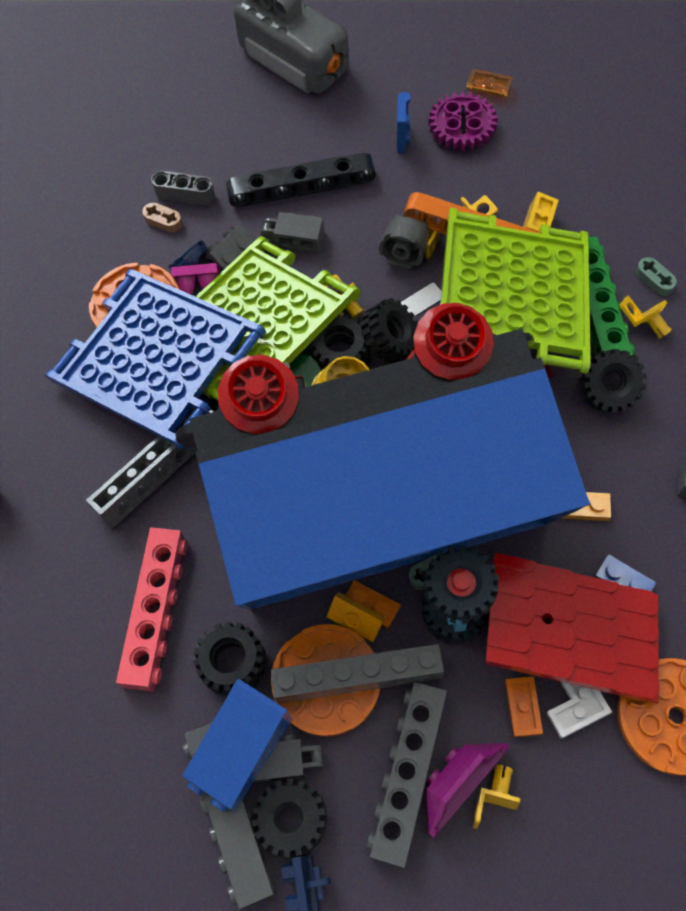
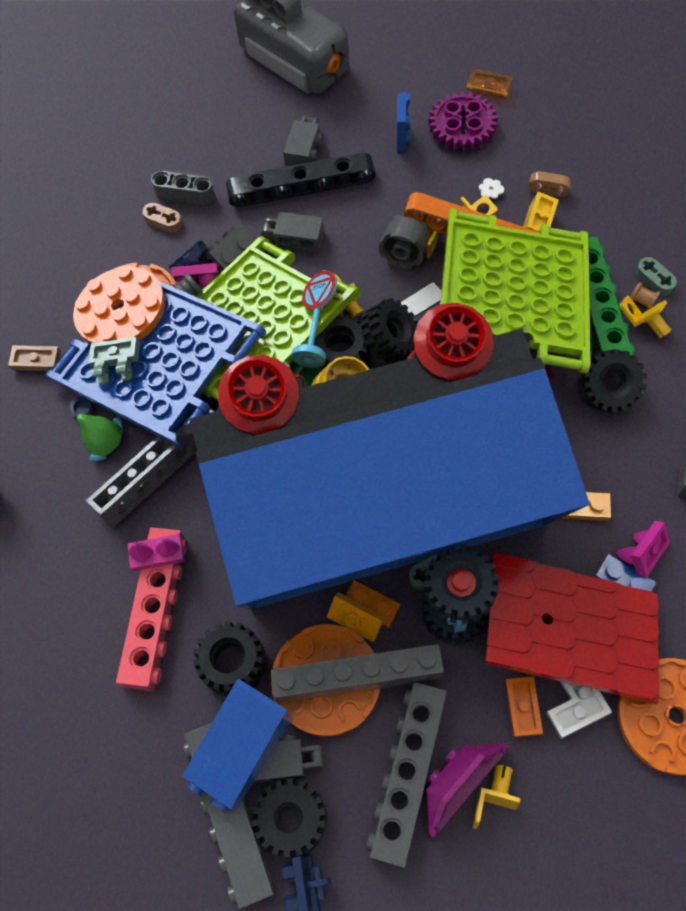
(34, 358): none -> medium nougat plate
(81, 406): none -> dark blue tile
(100, 434): none -> bright green hat
(114, 352): none -> sand green plate
(142, 308): none -> plate
(155, 552): none -> dark pink tile
(188, 285): none -> dark grey wheel
(303, 141): none -> dark grey brick
(315, 296): none -> medium azure piece
(491, 188): none -> white plant
(550, 184): none -> medium nougat beam
(644, 296): none -> medium nougat bush
(649, 549): none -> dark pink tile

